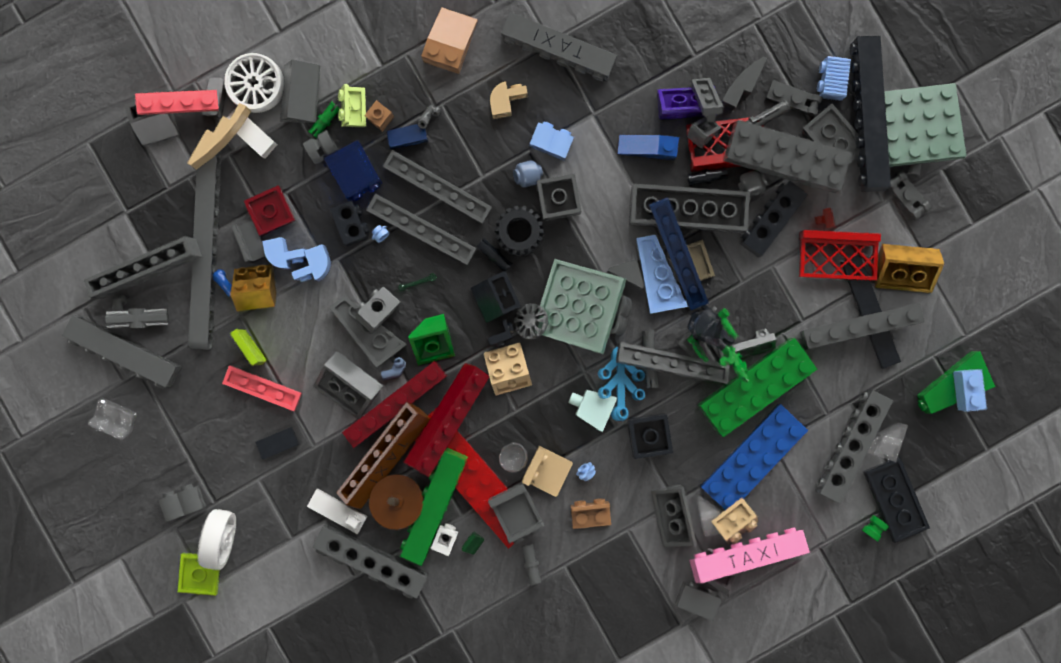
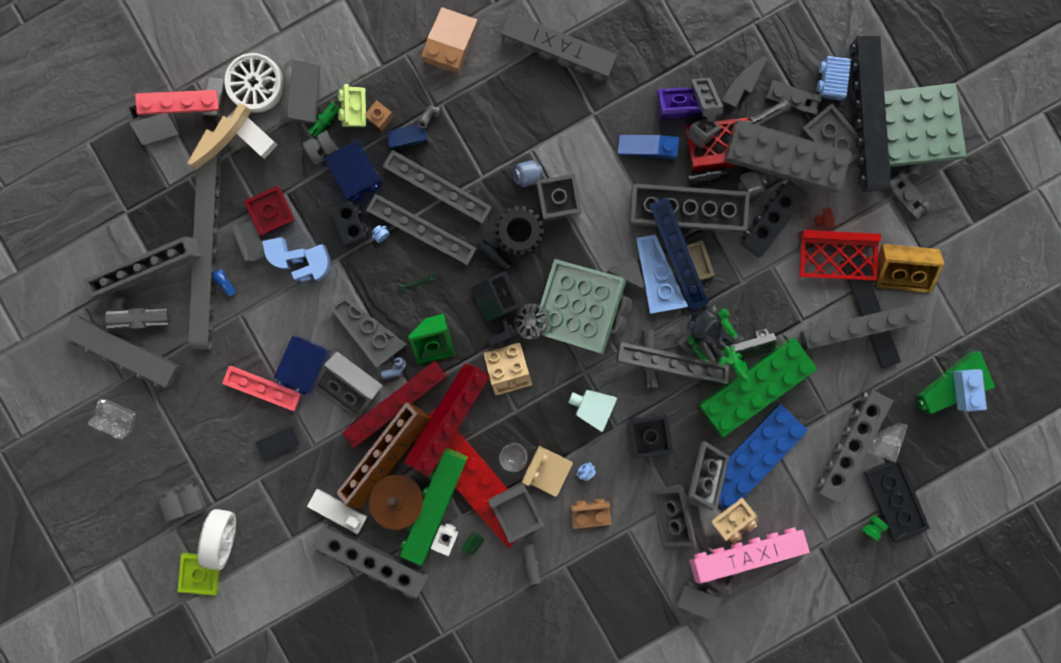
(248, 347): lime tile -> none
(253, 287): pearl gold slope -> none
(301, 364): none -> clear blue panel
(372, 320): brick -> none
(501, 98): tan brick -> none
(551, 140): light blue brick -> none
(622, 381): dark azure plant -> none
(708, 477): none -> dark grey slope

